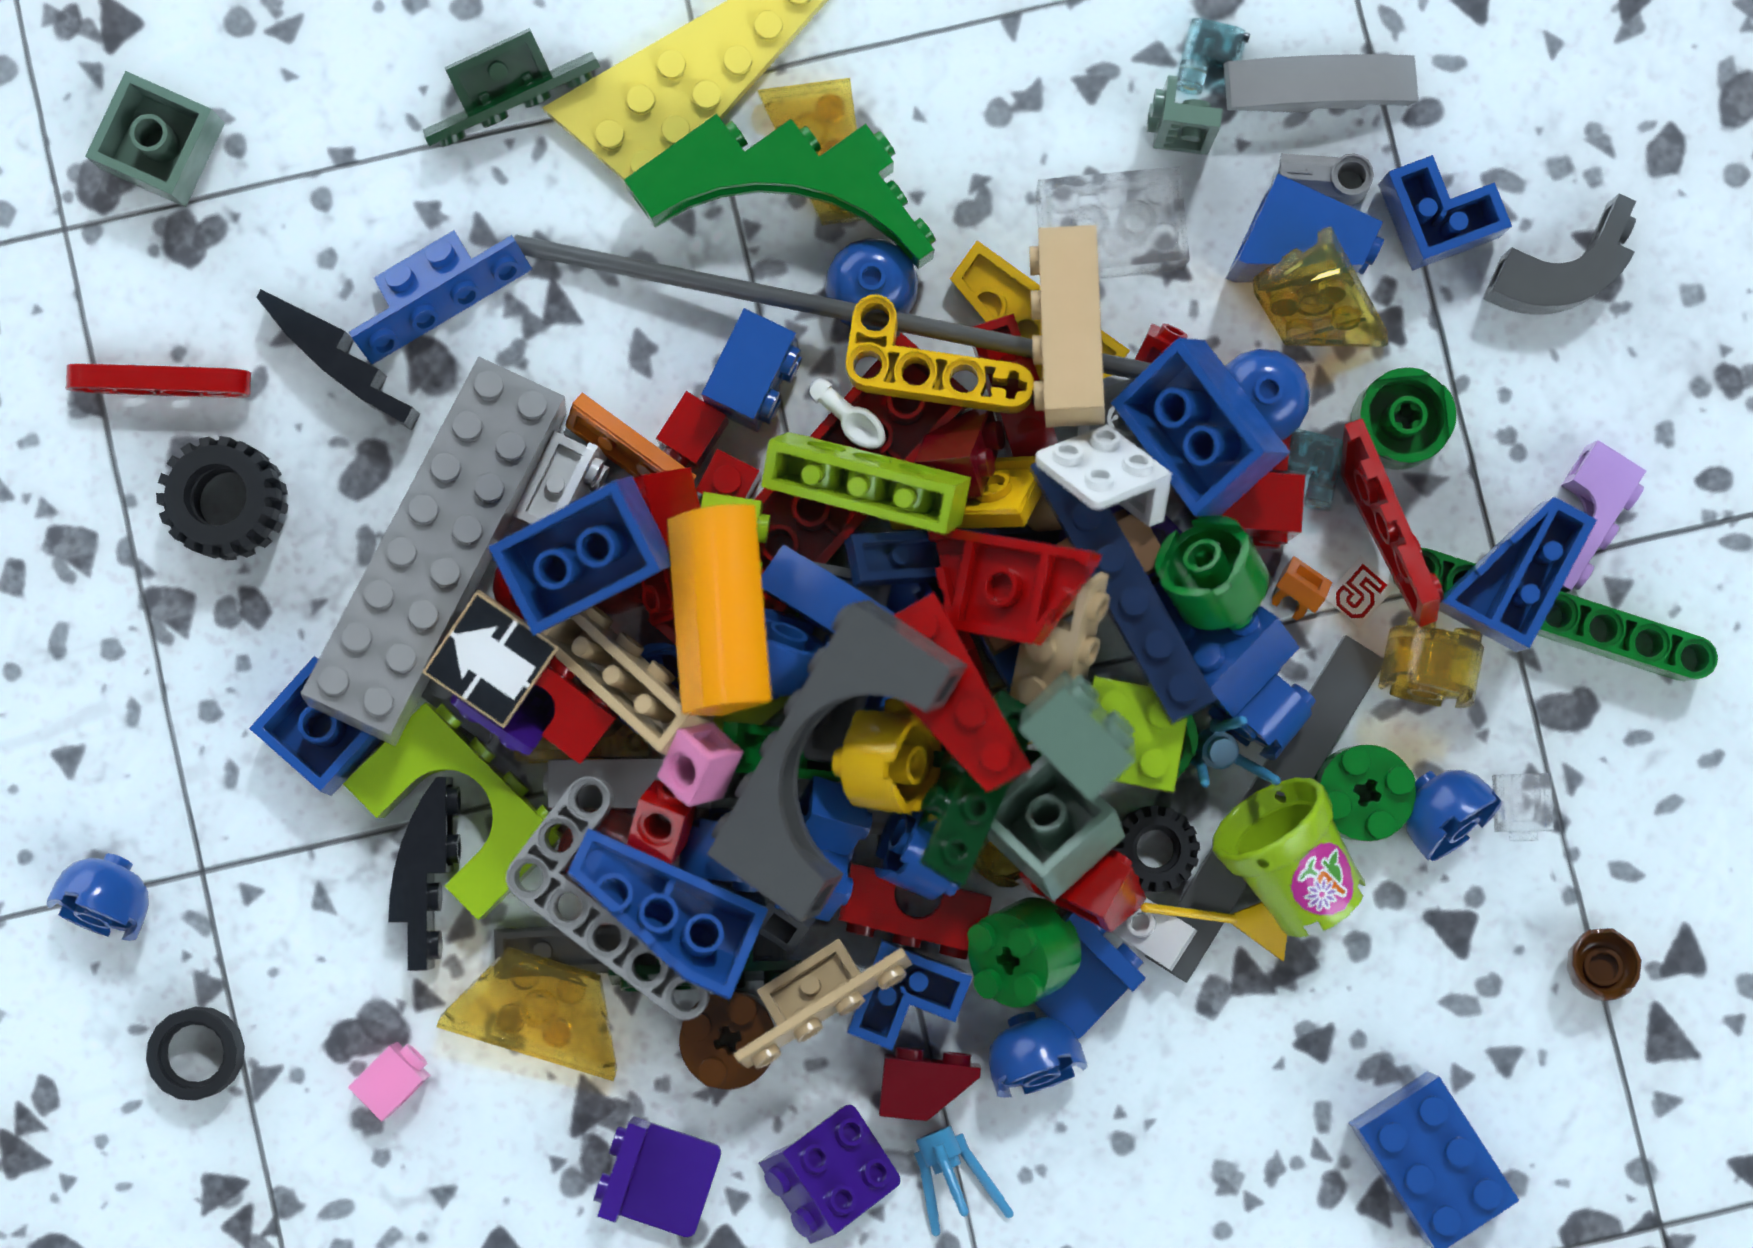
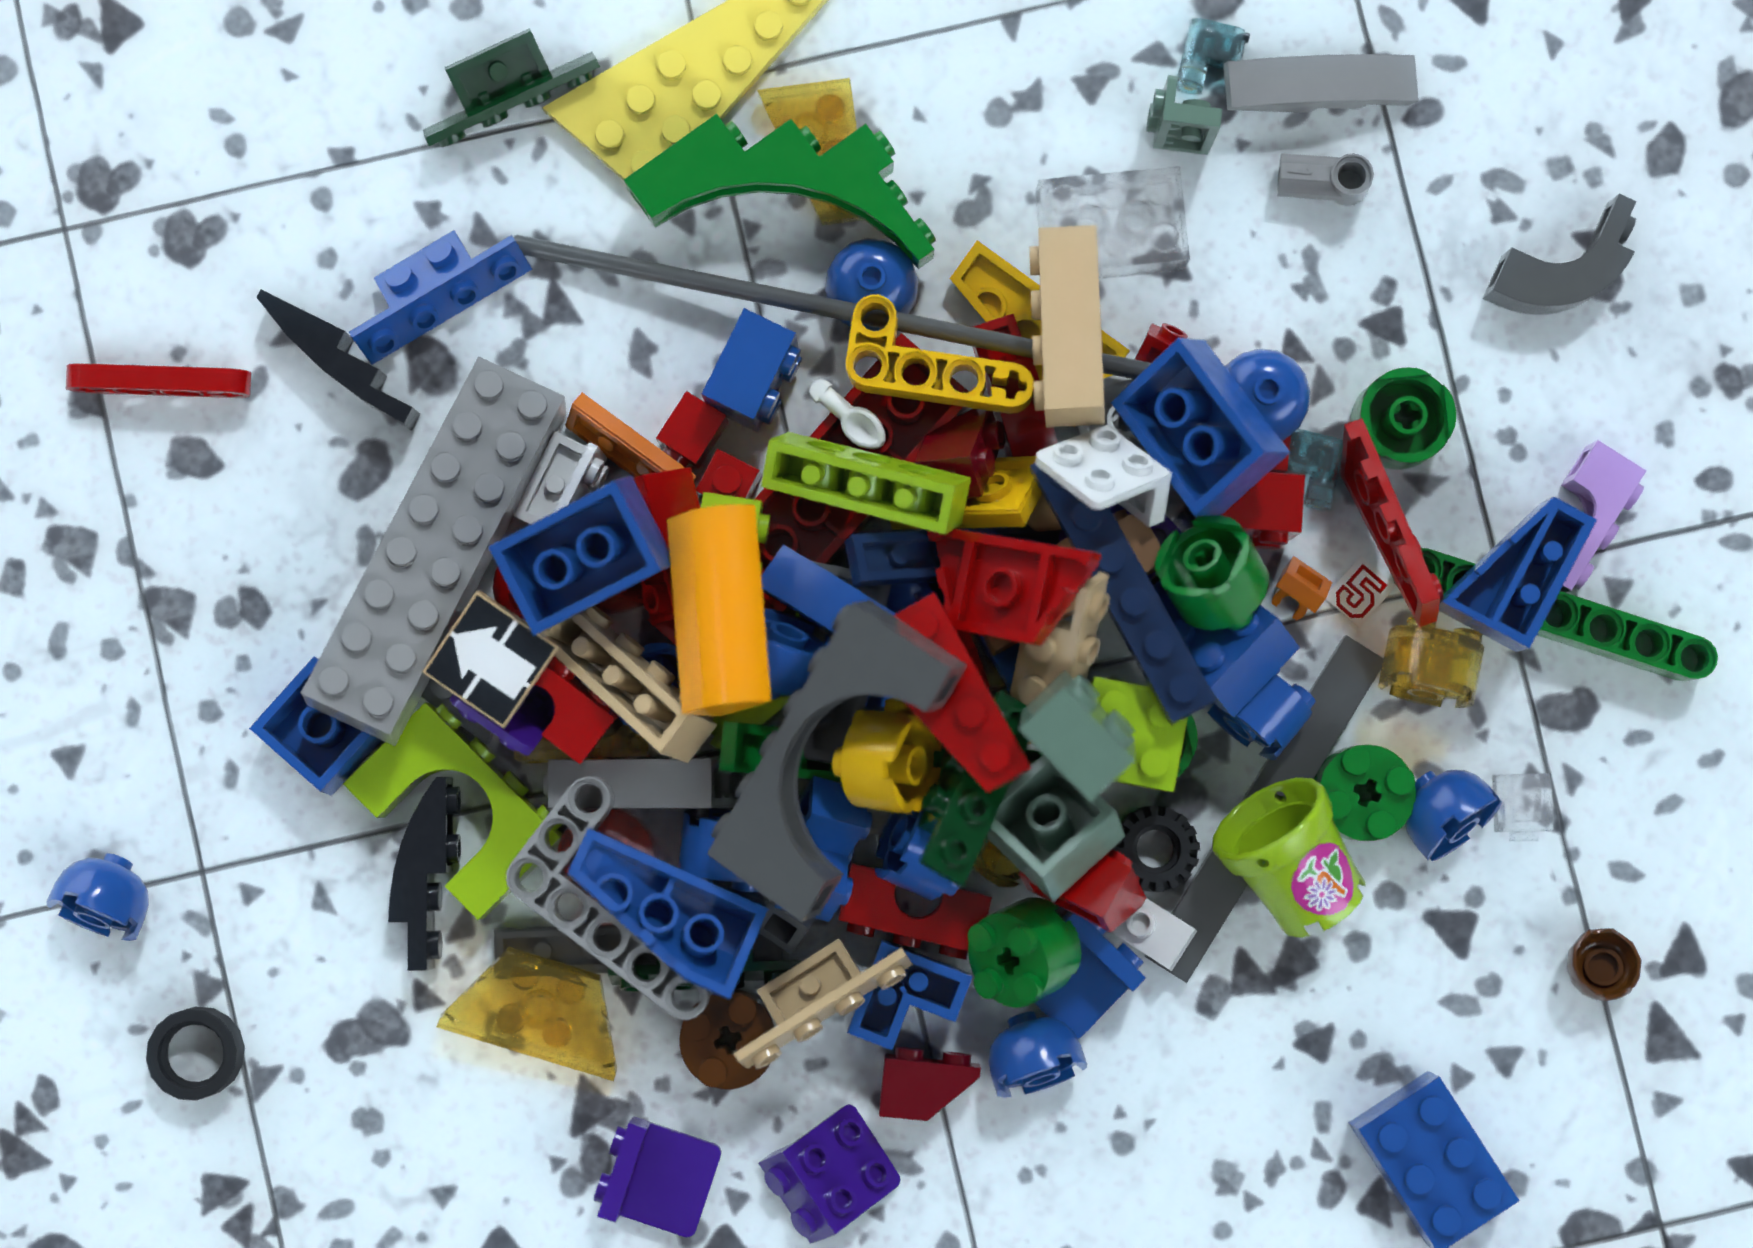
(155, 138): sand green brick -> none
(186, 486): black tyre -> none
(390, 1079): bright pink brick -> none
(654, 835): red brick -> none
(700, 764): bright pink brick -> none
(941, 1152): dark azure plant -> none
(1221, 750): dark azure plant -> none
(1252, 921): yellow piece -> none
(1292, 218): blue slope -> none
(1319, 298): clear yellow wing -> none
(1431, 222): blue brick -> none

